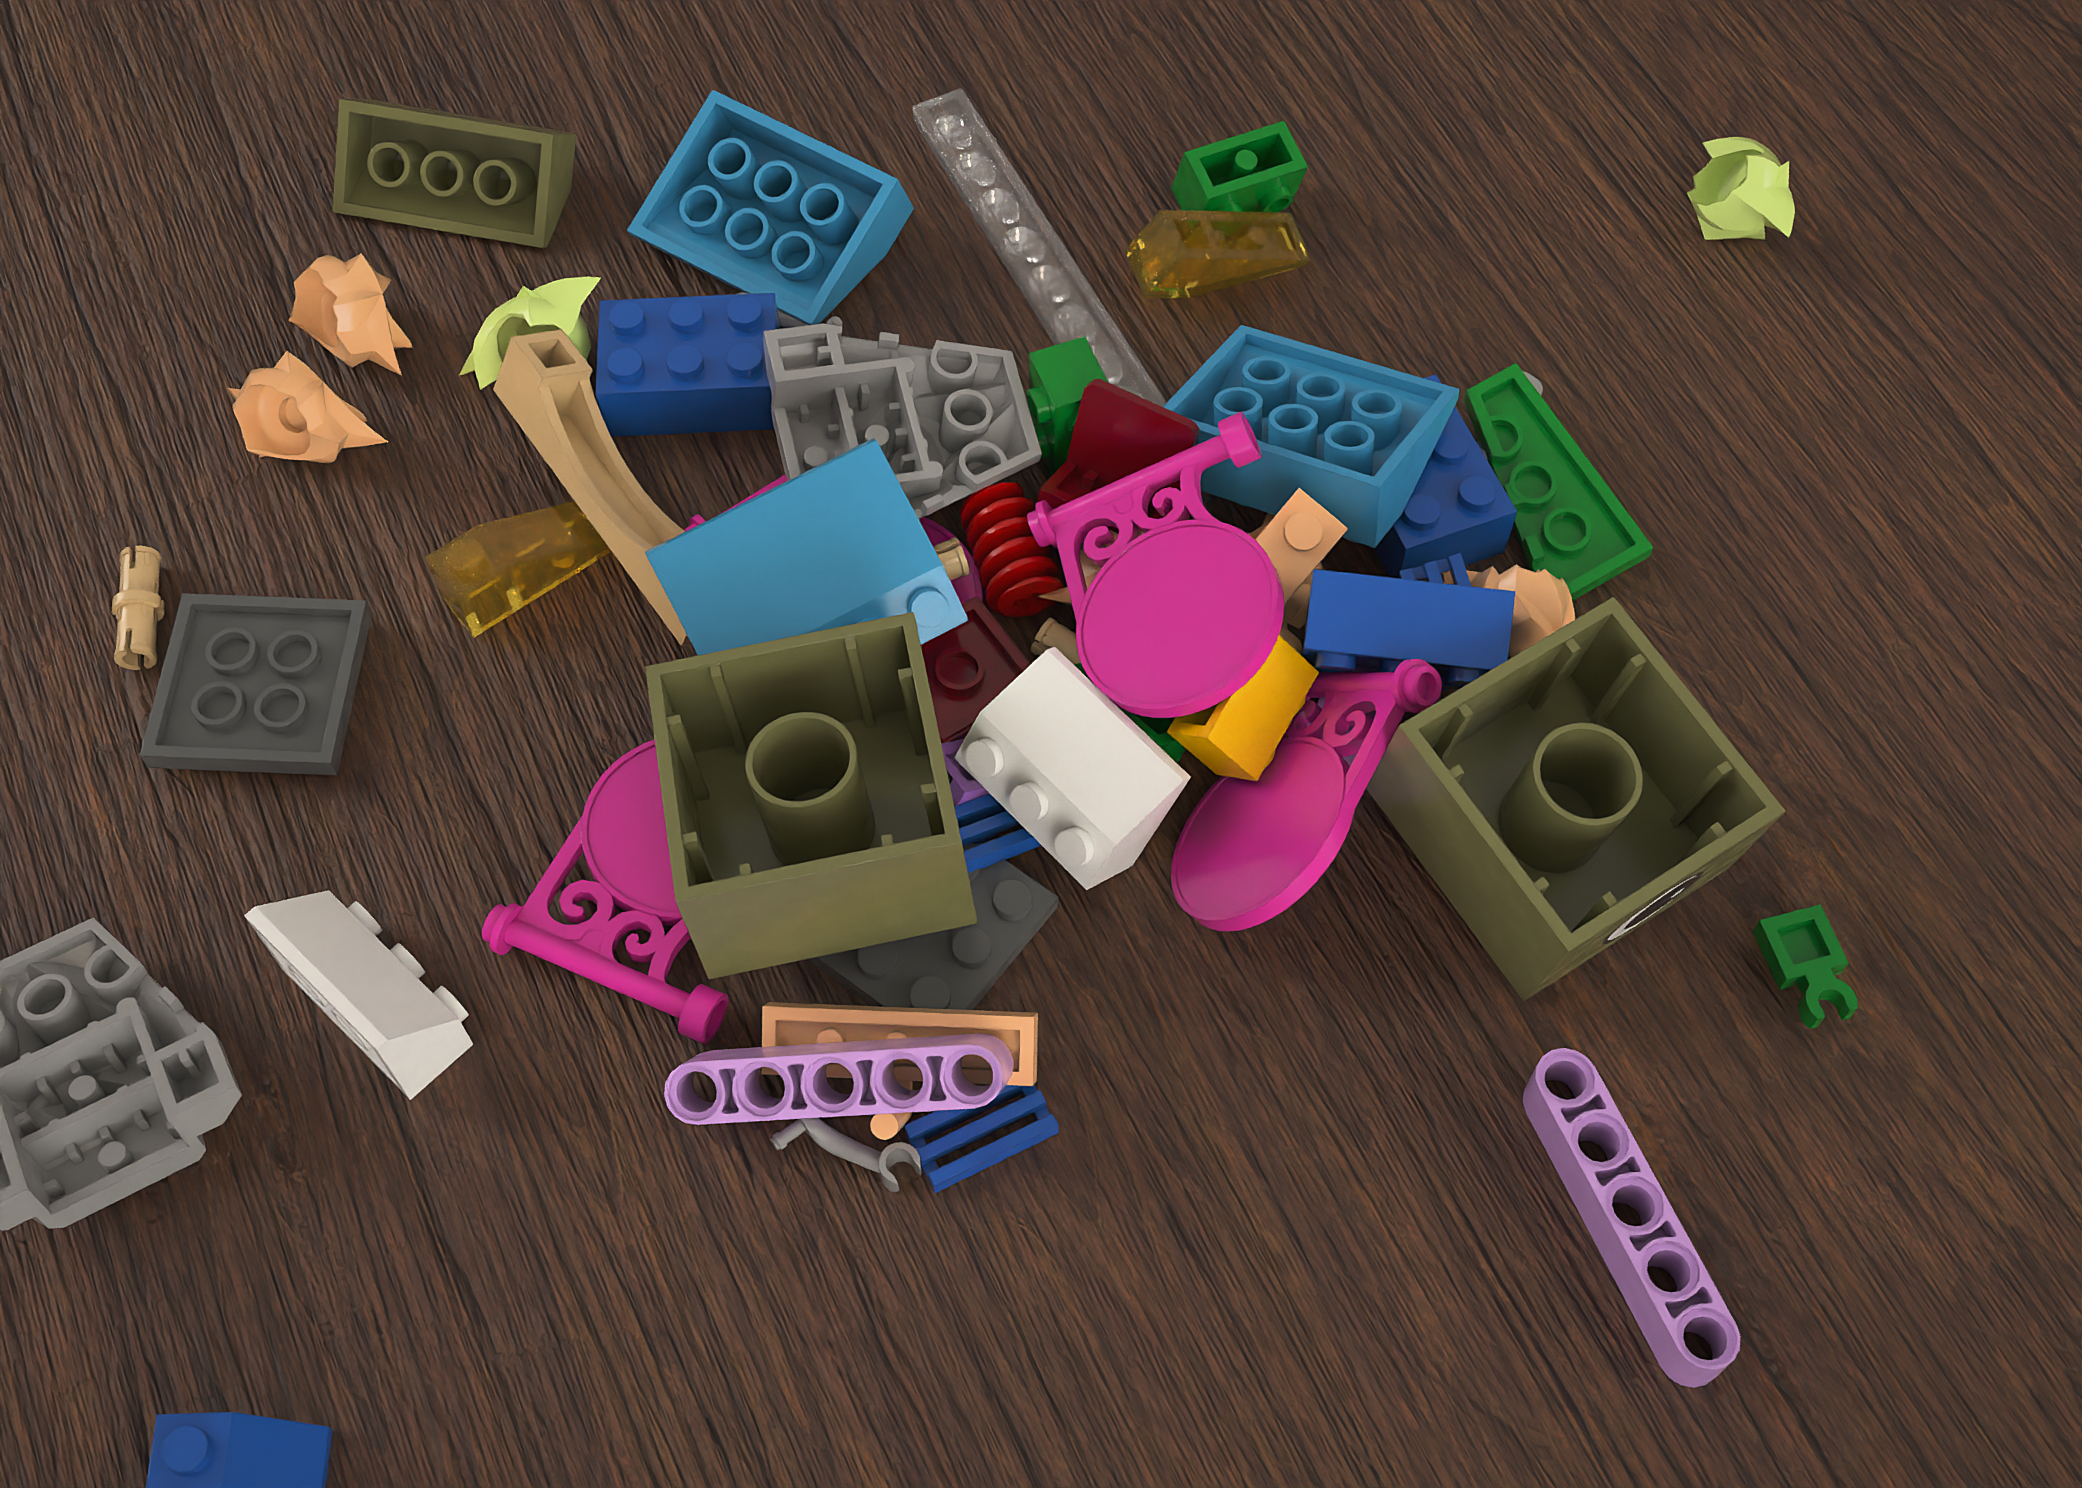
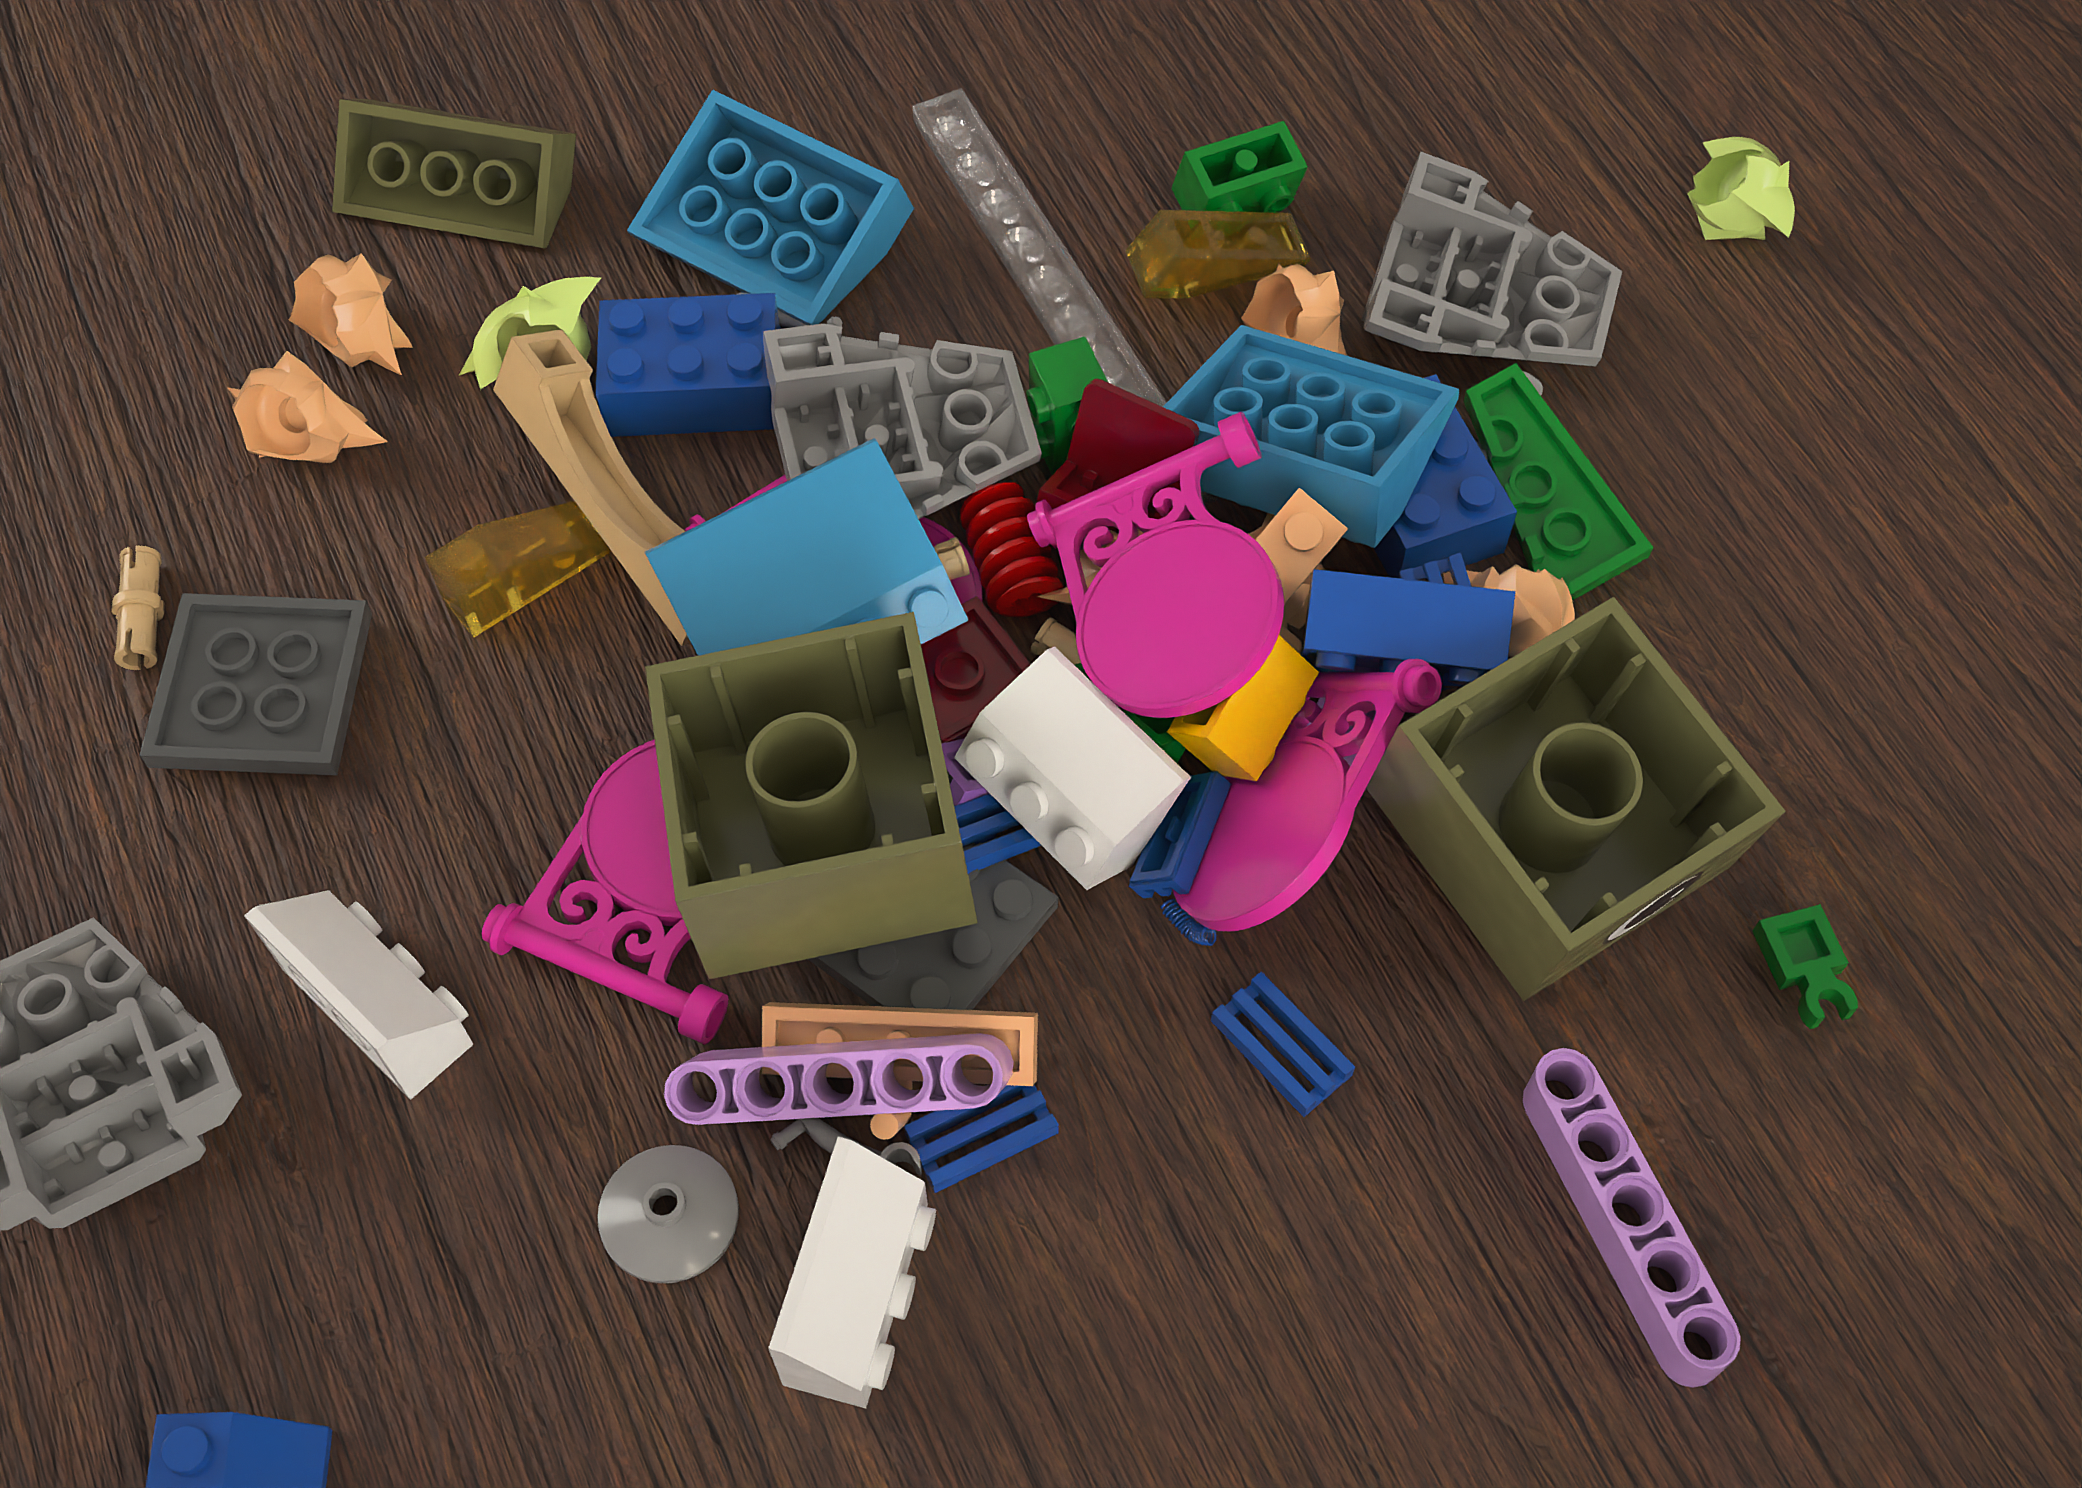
(673, 1244): none -> light grey dish
(851, 1277): none -> white slope
(1181, 838): none -> blue tile
(1184, 926): none -> blue leg
(1298, 307): none -> light nougat hair
(1300, 1026): none -> blue tile
(1484, 279): none -> light grey wedge

